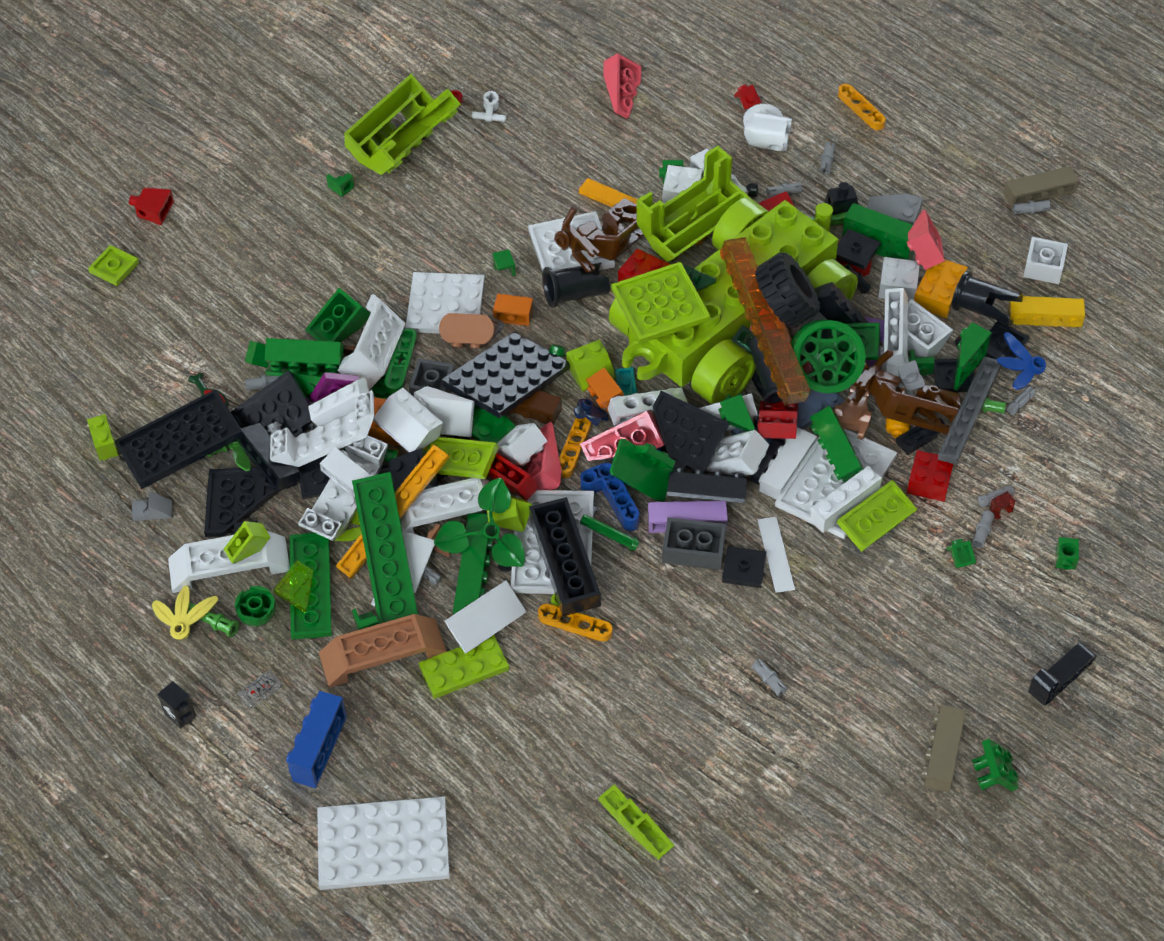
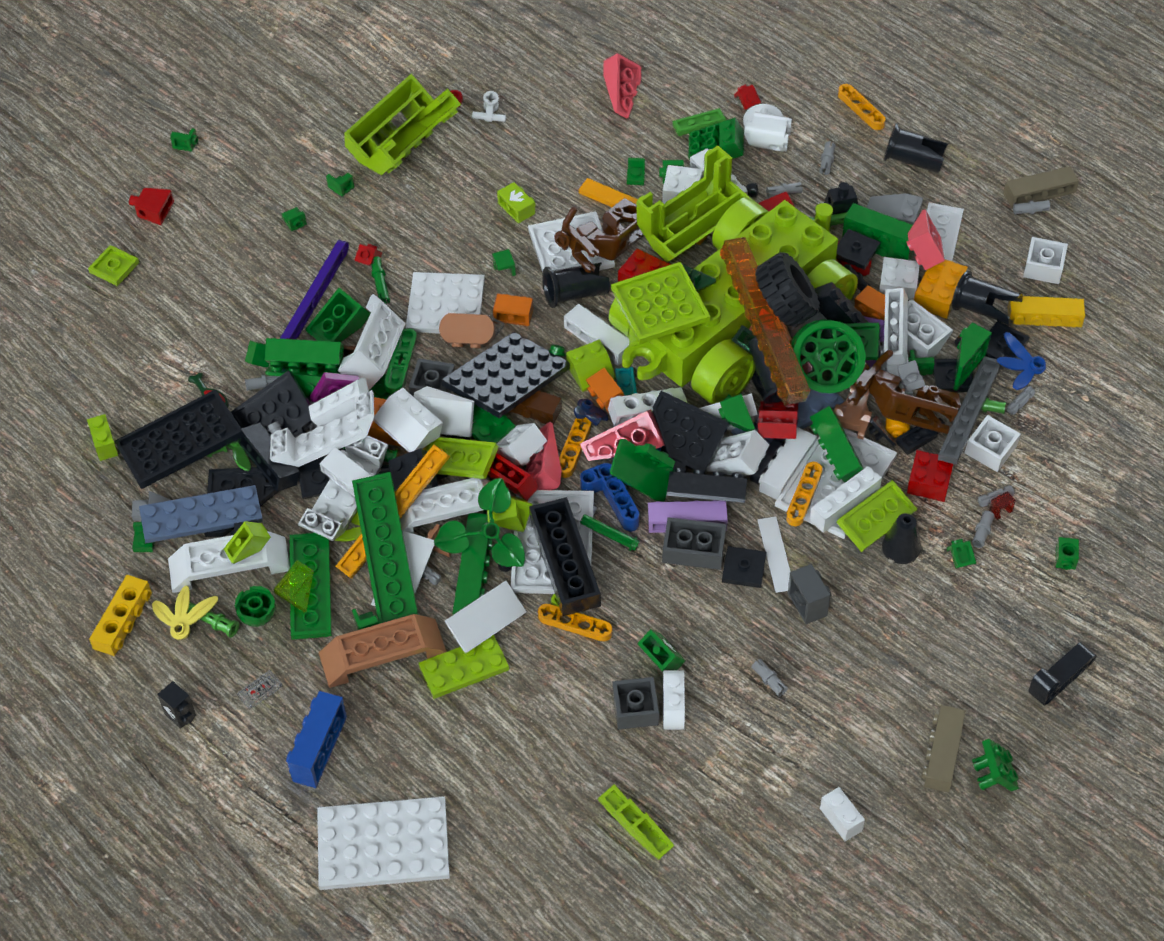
(121, 604): none -> yellow brick
(139, 541): none -> green bracket
(184, 141): none -> green bracket
(199, 514): none -> sand blue plate
(294, 219): none -> green bracket
(316, 290): none -> dark purple beam
(366, 254): none -> red bracket
(379, 277): none -> green pin
(516, 202): none -> lime brick
(592, 328): none -> white brick
(635, 703): none -> dark grey brick
(636, 171): none -> green bracket
(661, 651): none -> green brick
(673, 700): none -> white brick
(695, 122): none -> bright green tile
(726, 135): none -> green slope
(806, 494): none -> light orange beam
(809, 593): none -> dark grey brick
(842, 814): none -> white brick
(871, 303): none -> orange brick
(877, 425): none -> black piece
(902, 540): none -> black cone
(915, 149): none -> black piece
(947, 222): none -> white plate
(992, 443): none -> white brick

